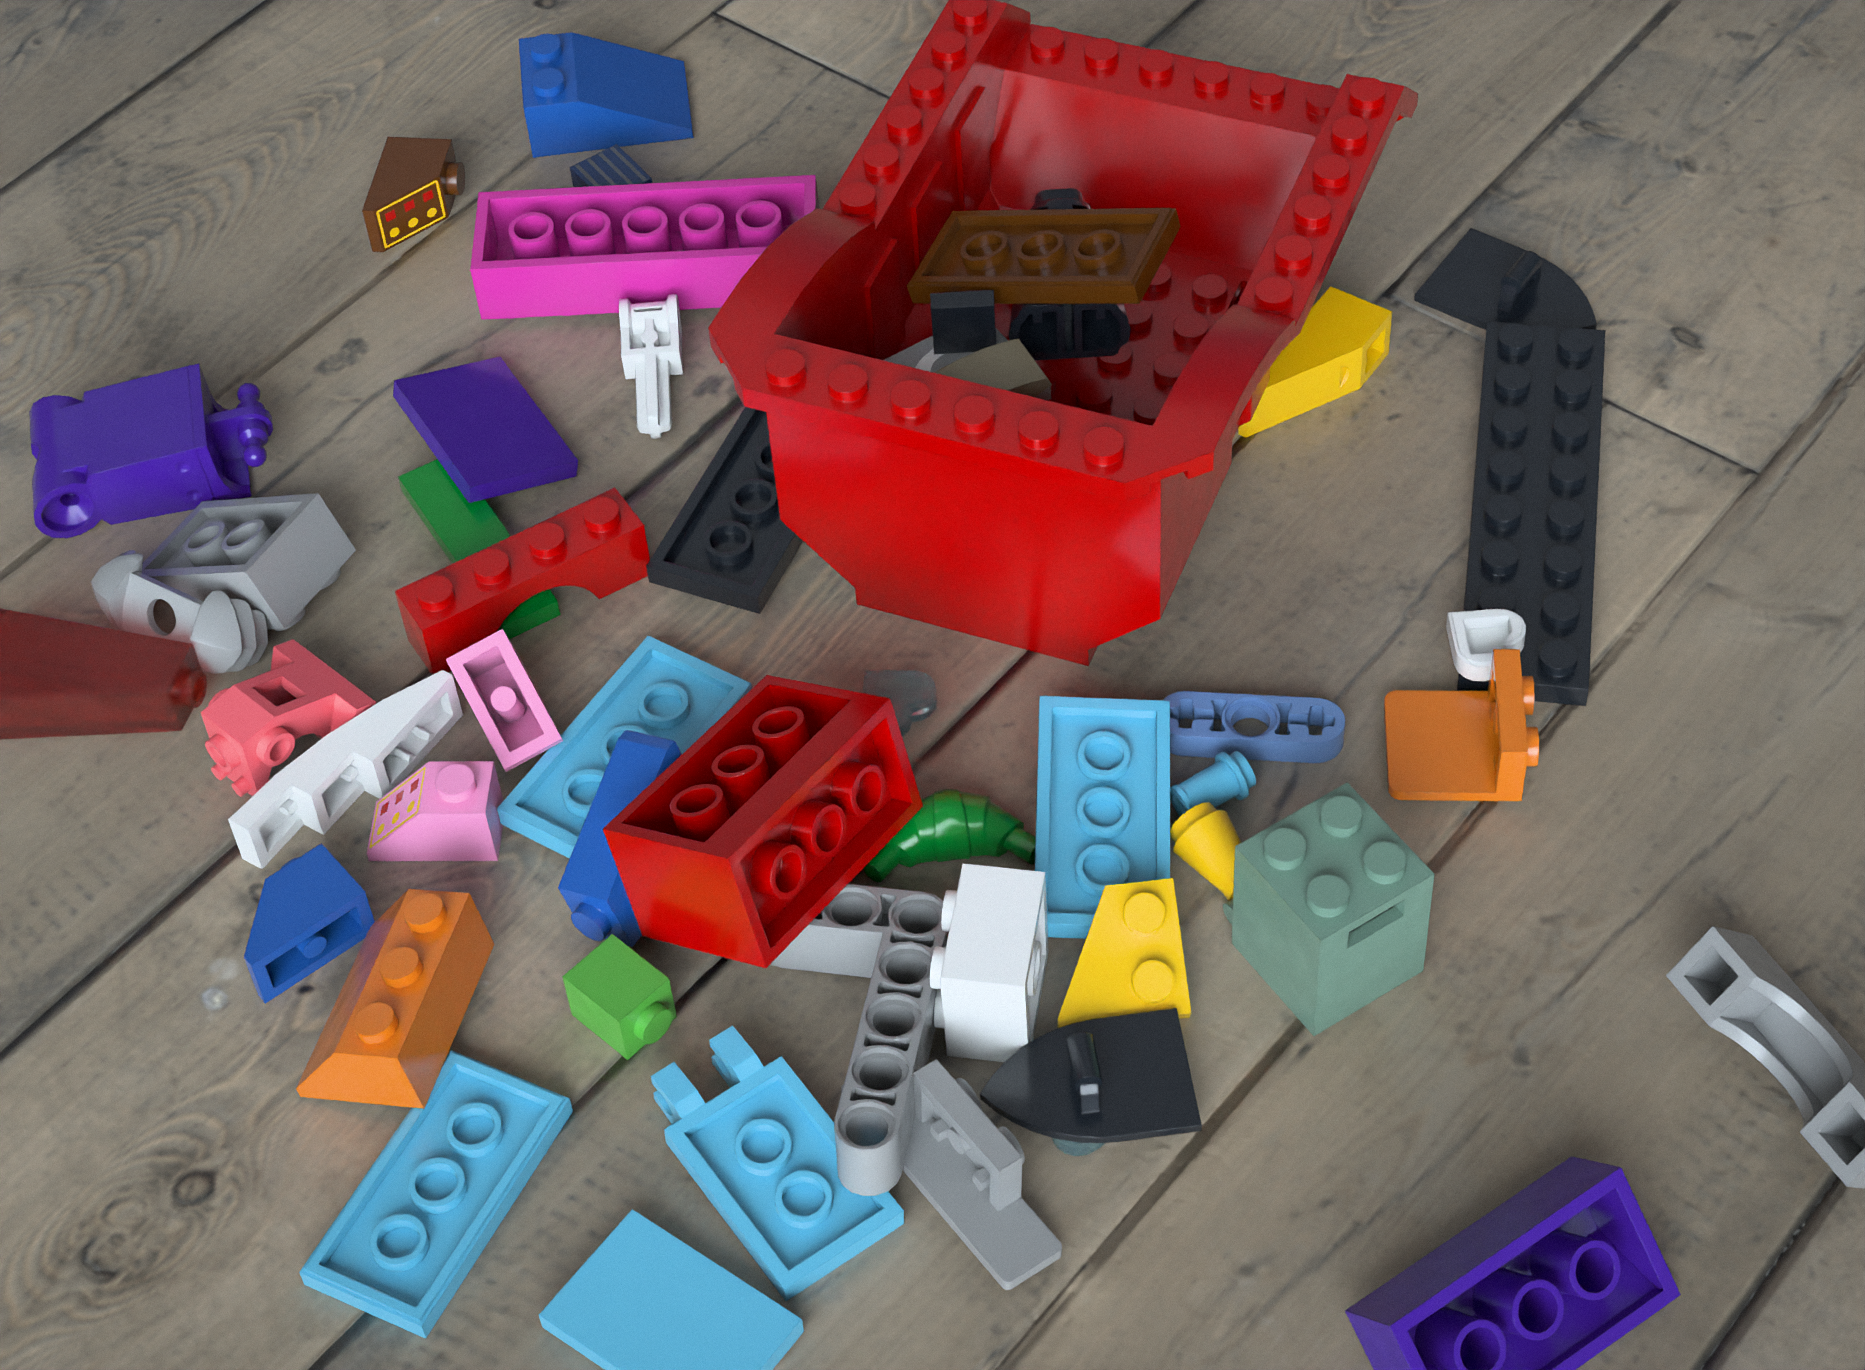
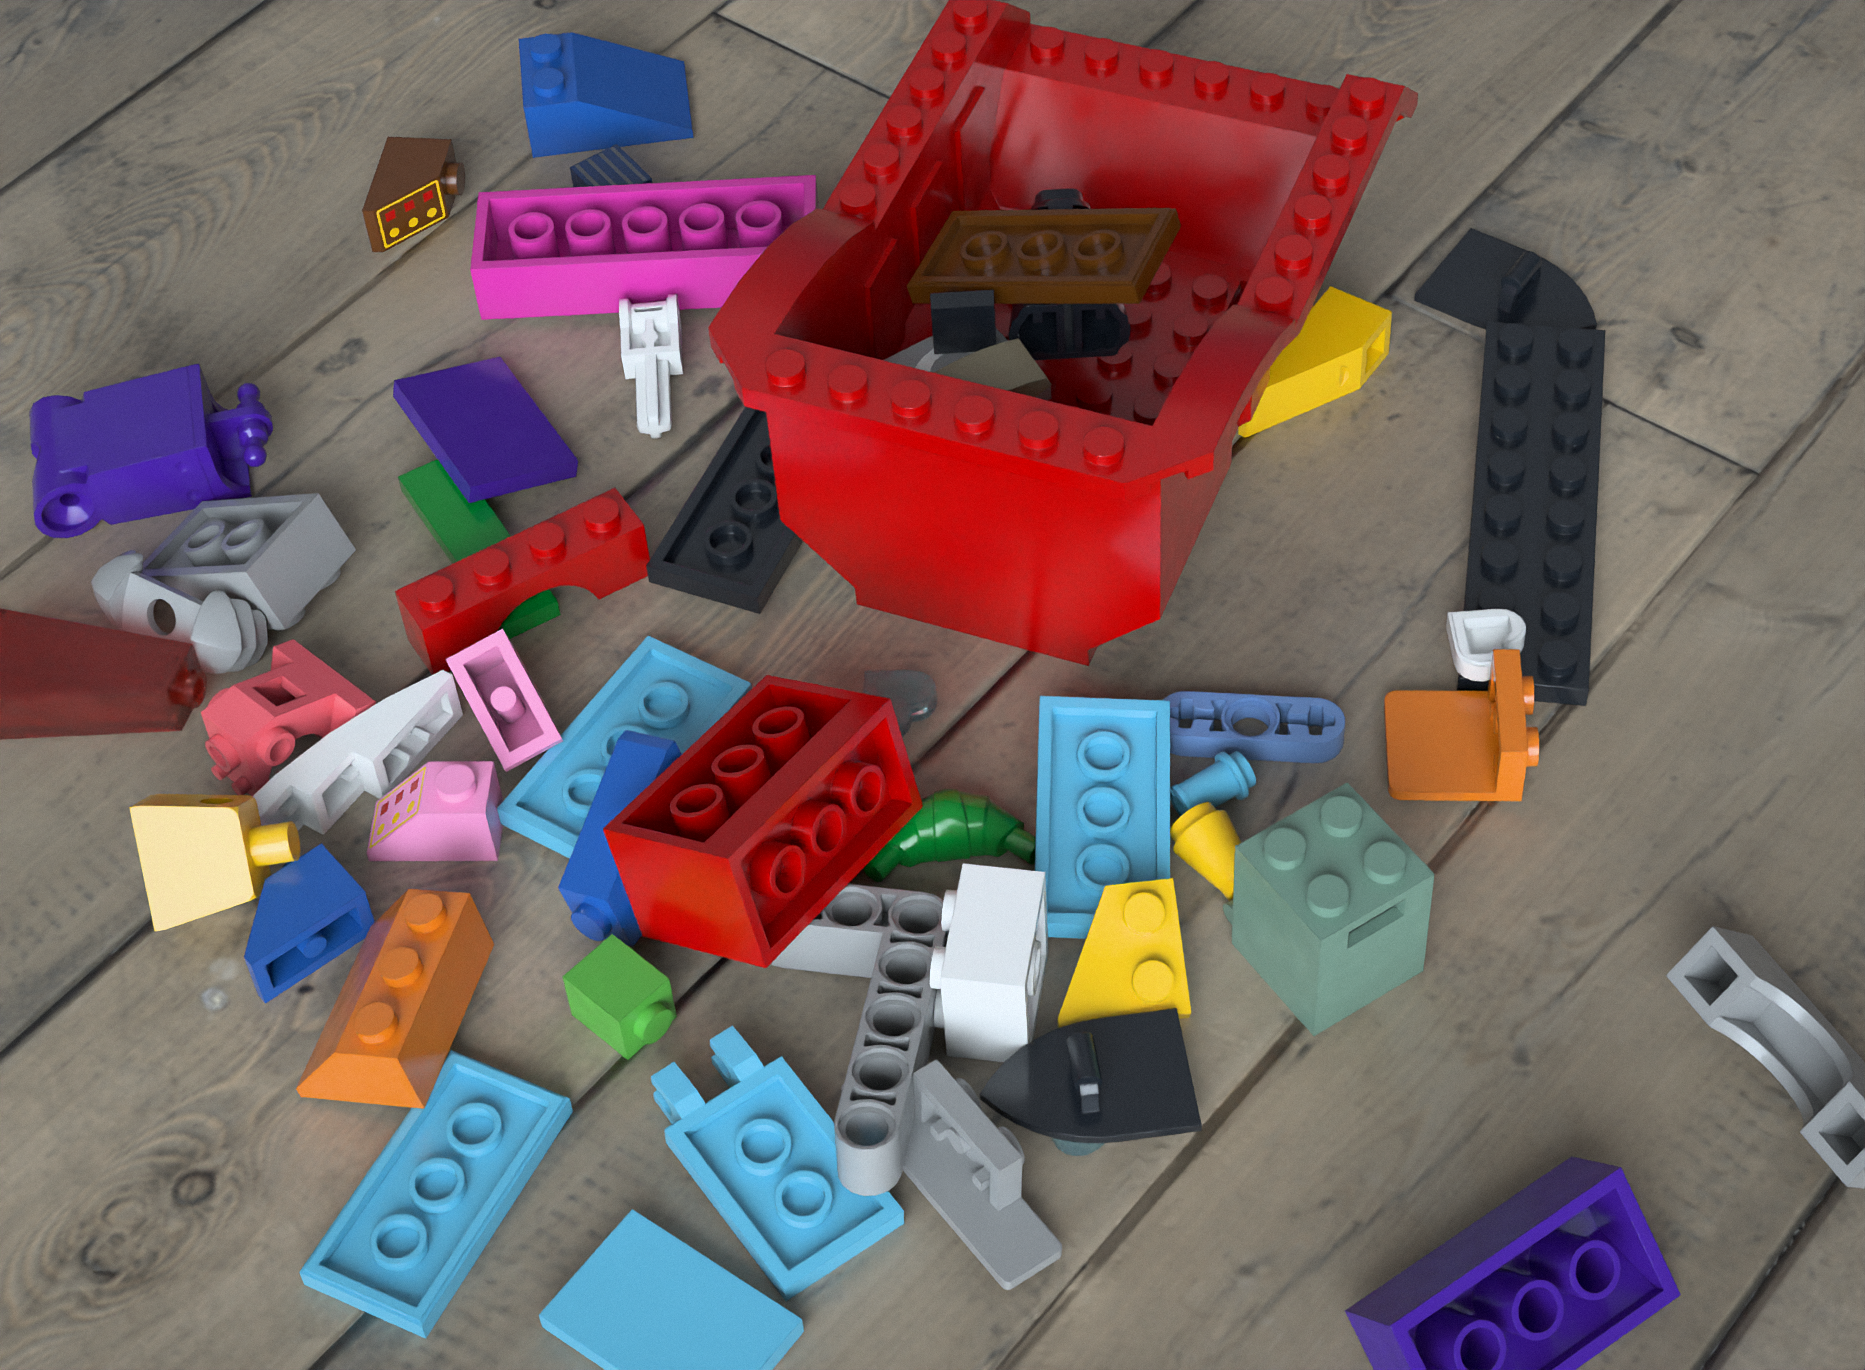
(205, 853): none -> torso

